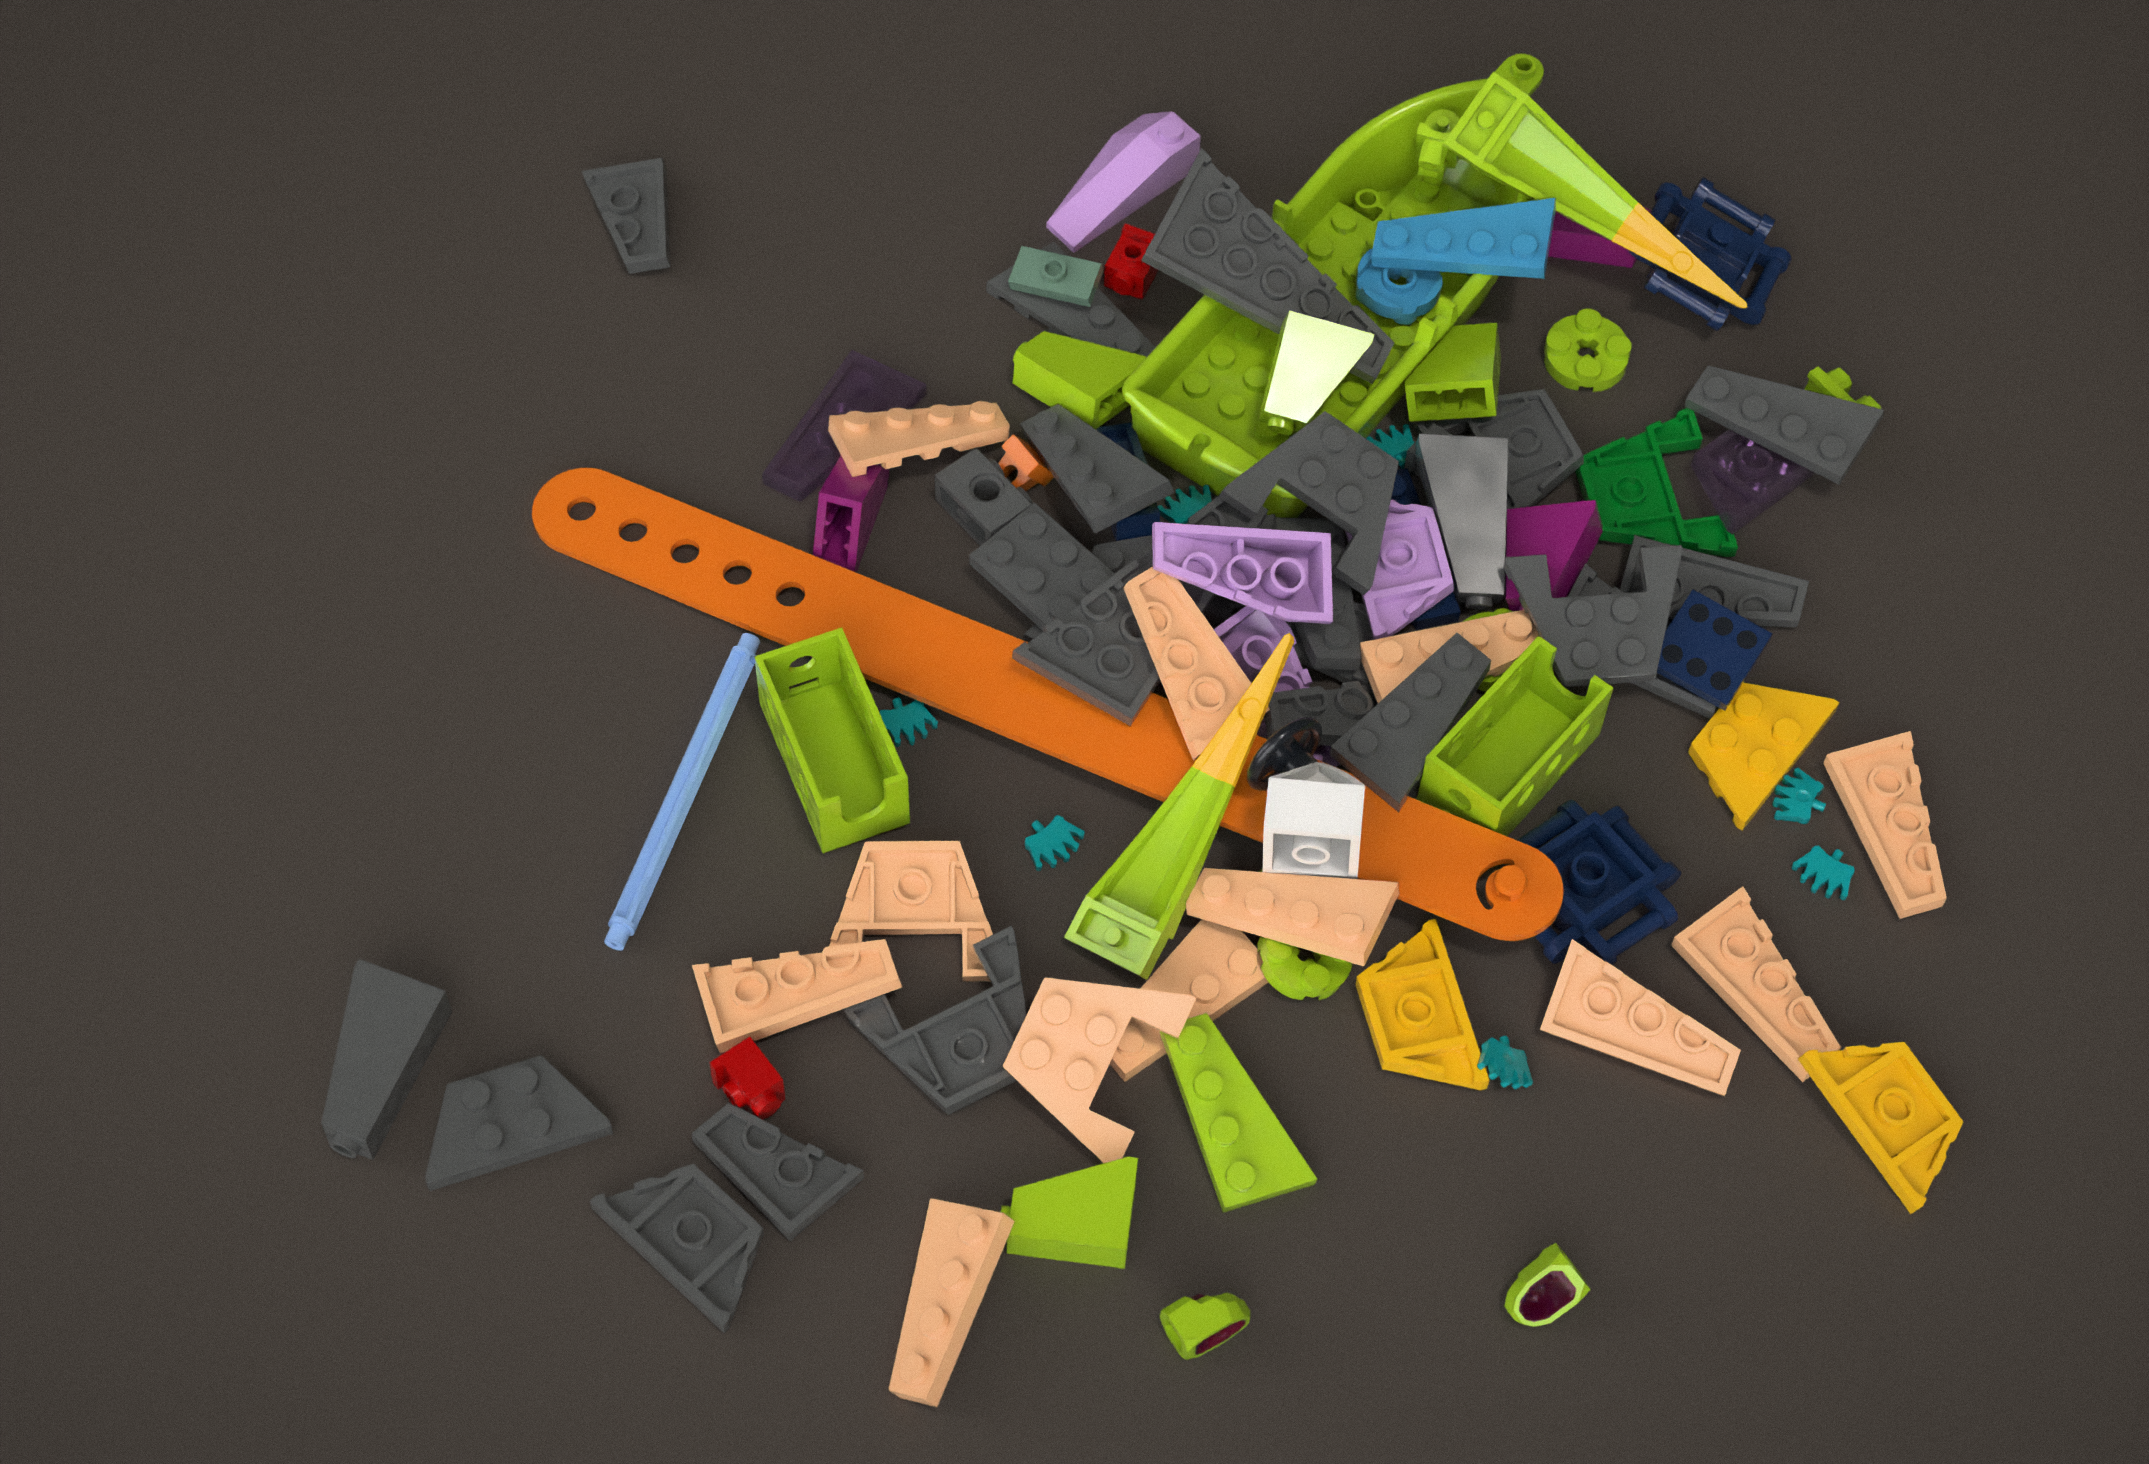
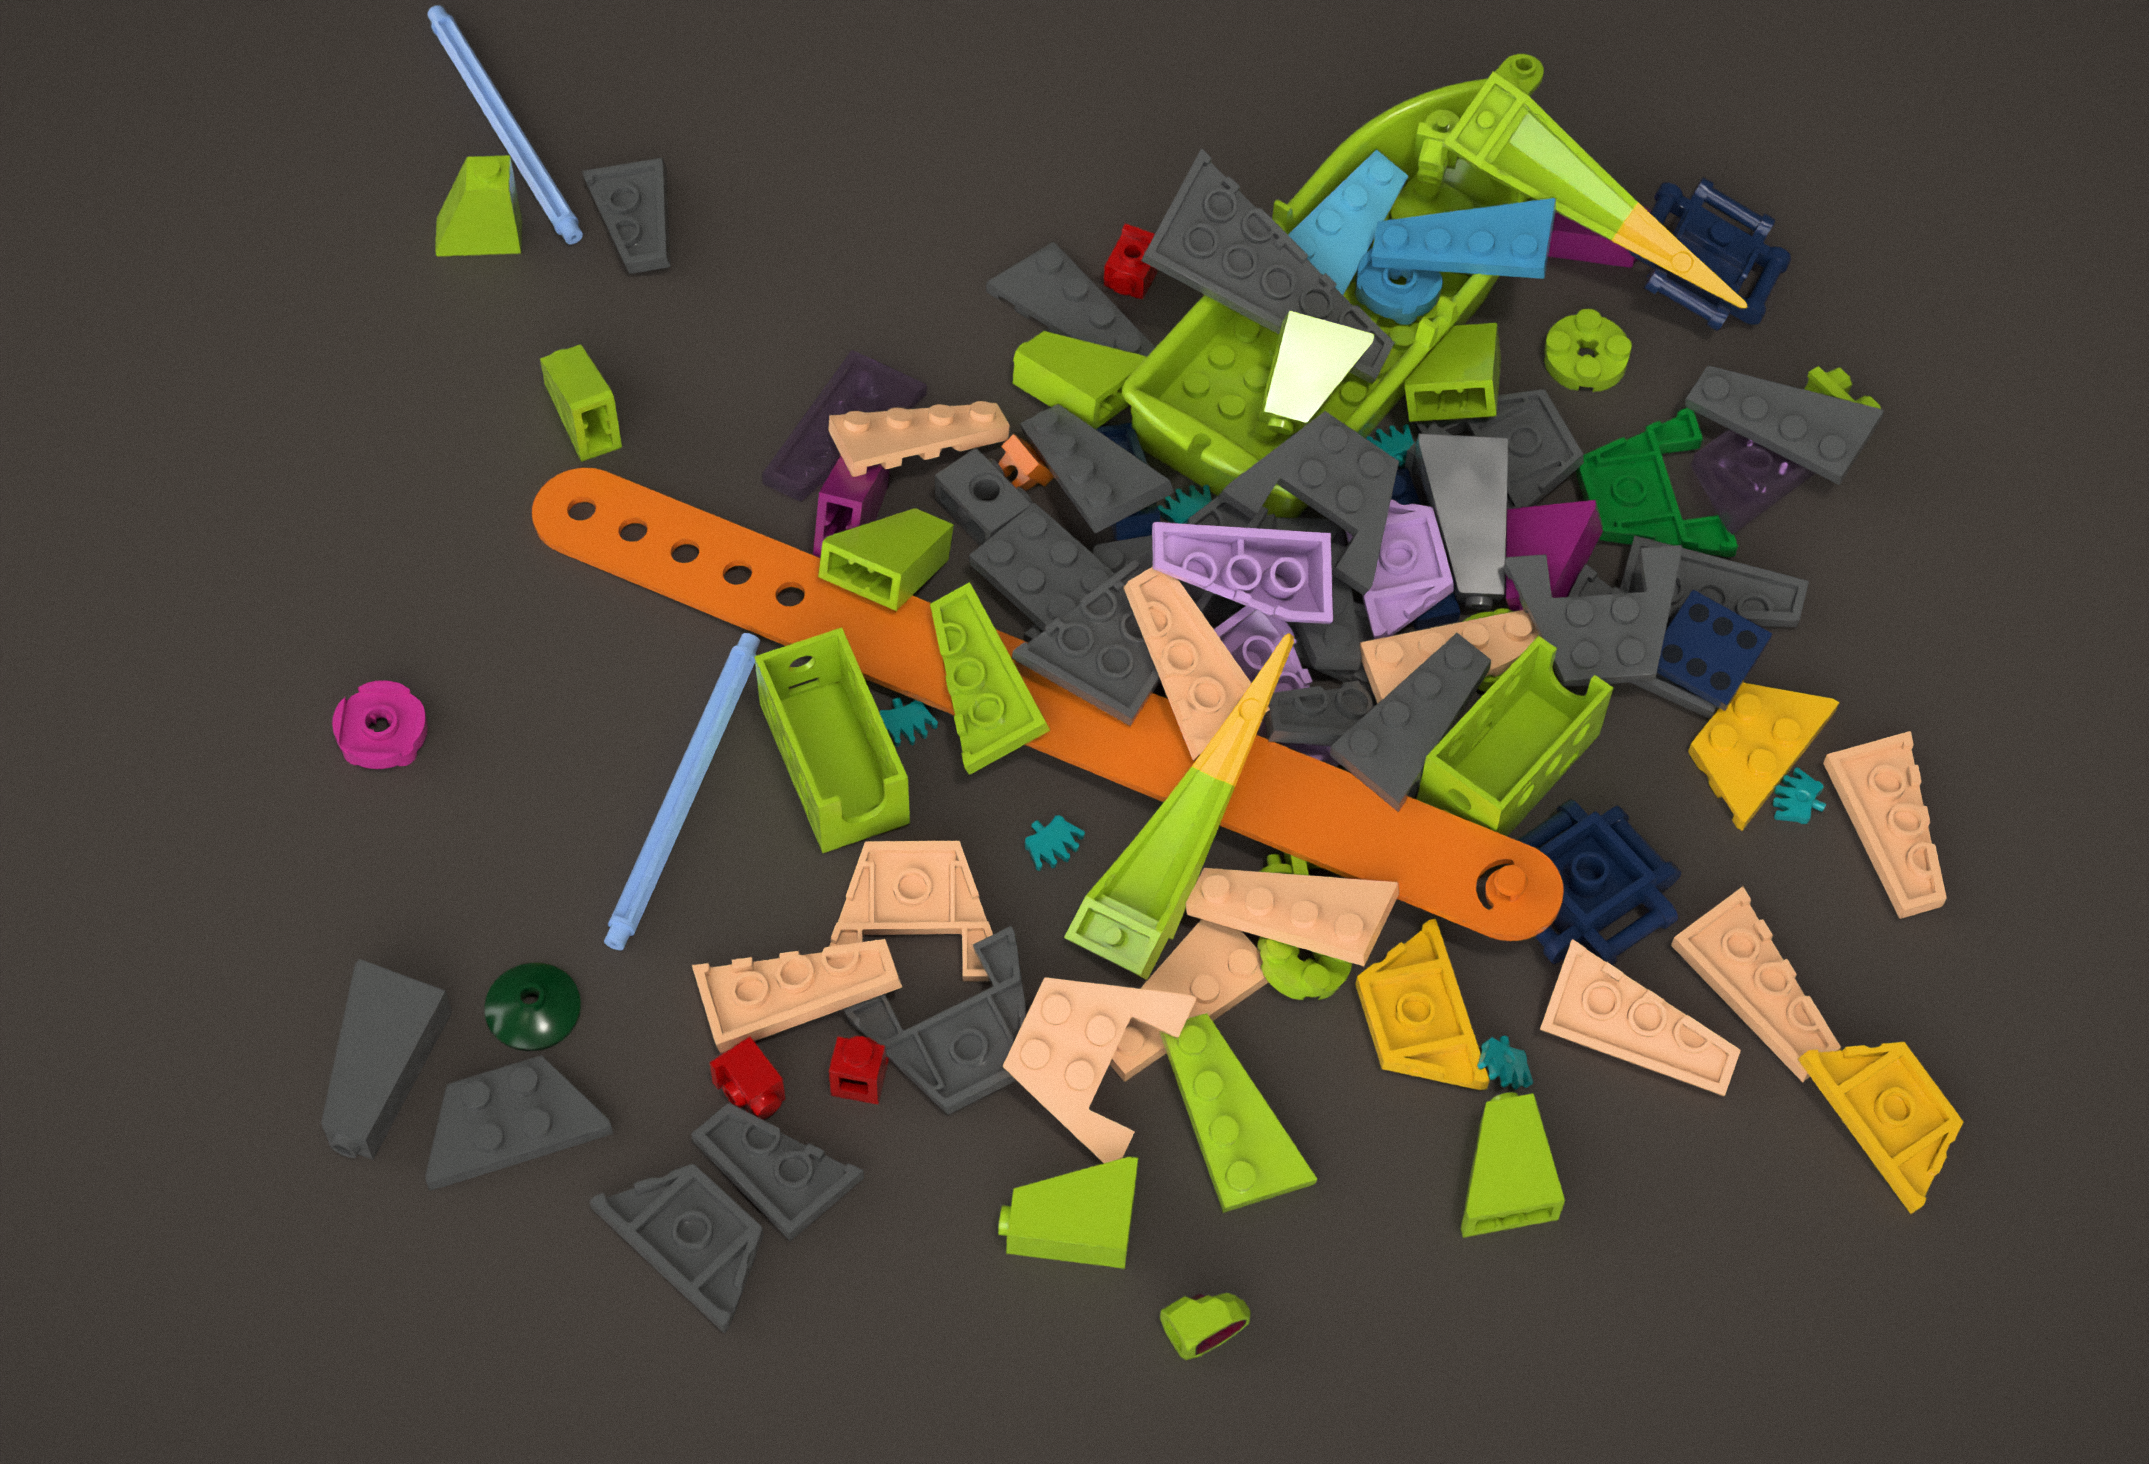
(386, 748): none -> dark pink plate
(481, 210): none -> lime slope
(505, 125): none -> light blue piece
(536, 1024): none -> dark green dish
(582, 401): none -> lime slope
(858, 1060): none -> red brick
(887, 556): none -> lime slope
(947, 1287): light nougat wing -> none
(986, 689): none -> lime wing
(1055, 276): sand green plate -> none
(1125, 176): lavender wedge -> none
(1310, 806): white piece -> none
(1347, 220): none -> medium azure wing
(1511, 1170): none -> lime slope
(1545, 1289): rock -> none
(1827, 870): teal piece -> none

